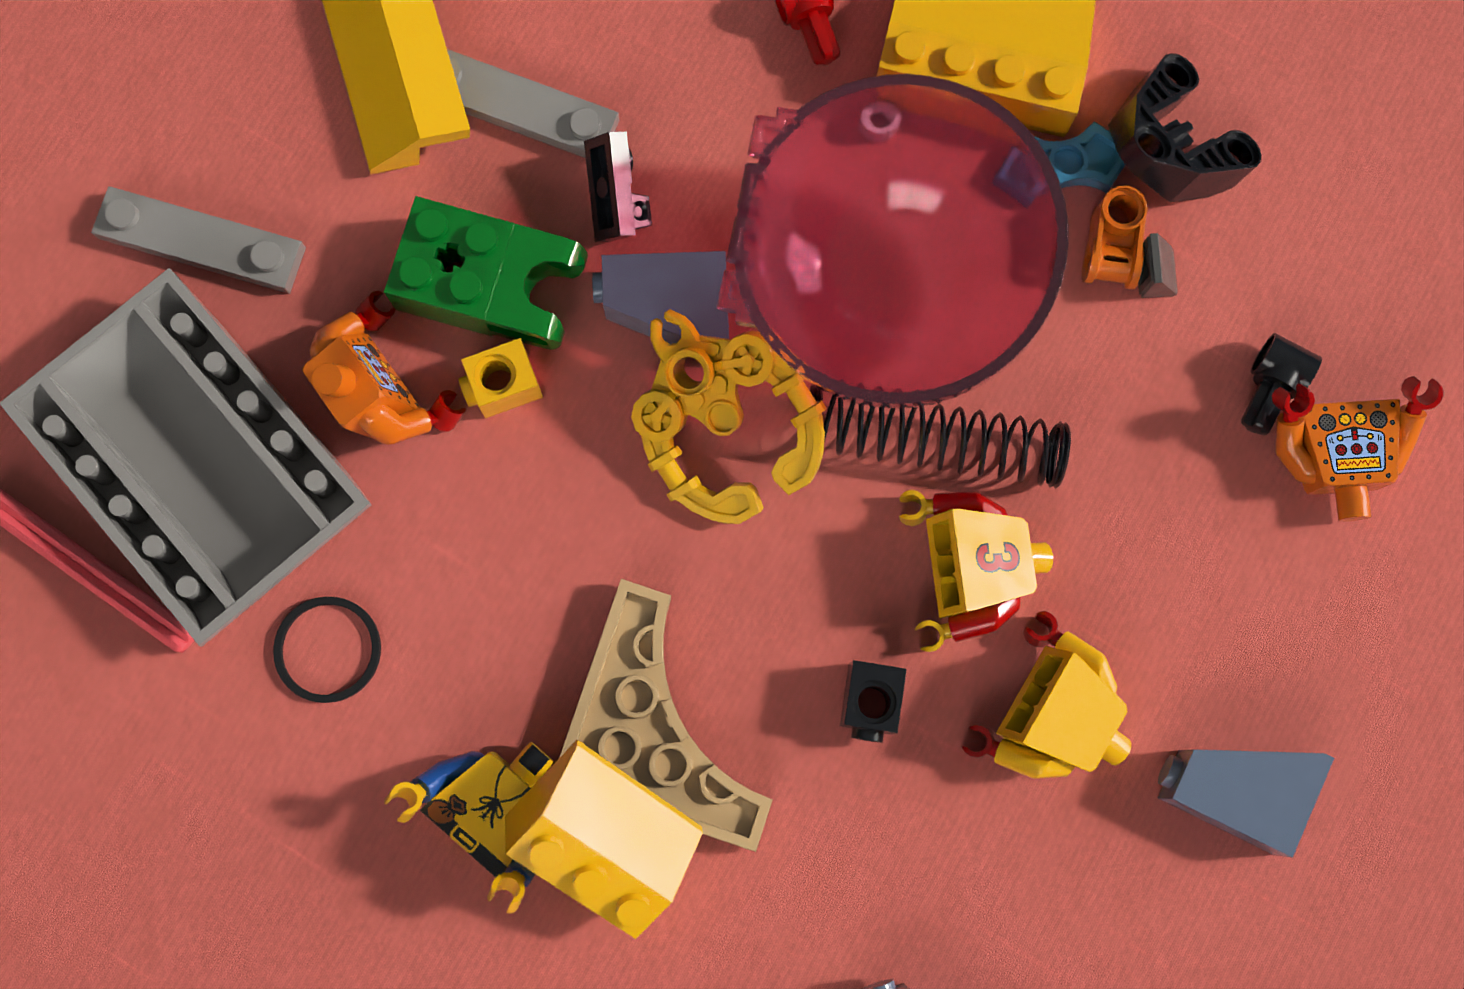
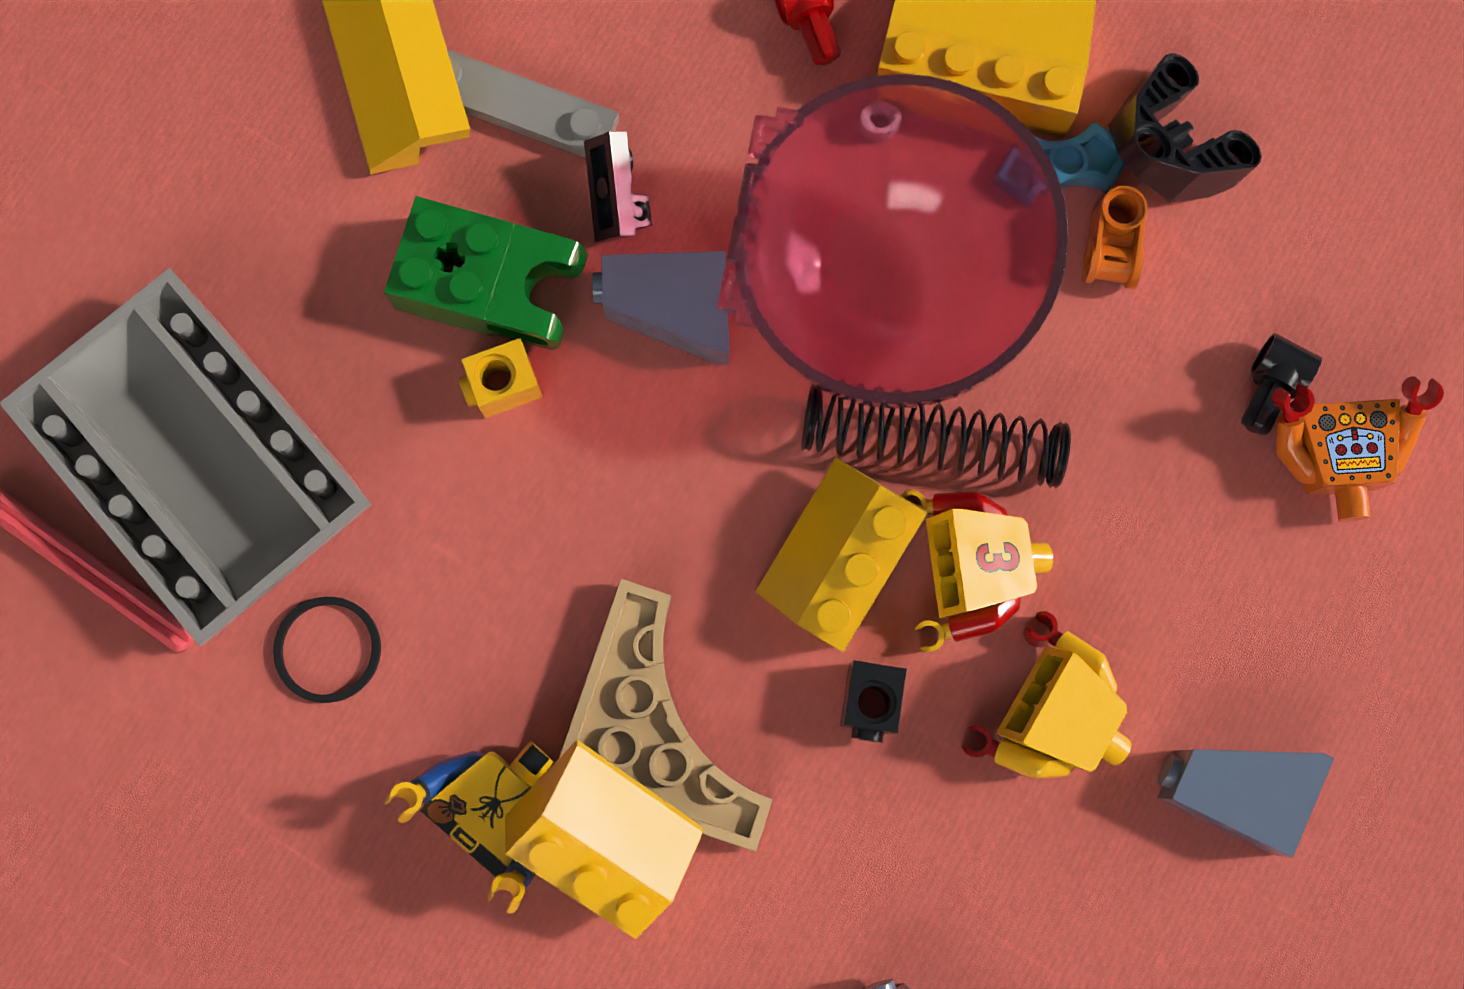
(199, 239): light grey plate -> none
(363, 386): orange torso -> none
(716, 404): yellow piece -> none
(840, 554): none -> yellow slope
(1158, 269): dark grey slope -> none

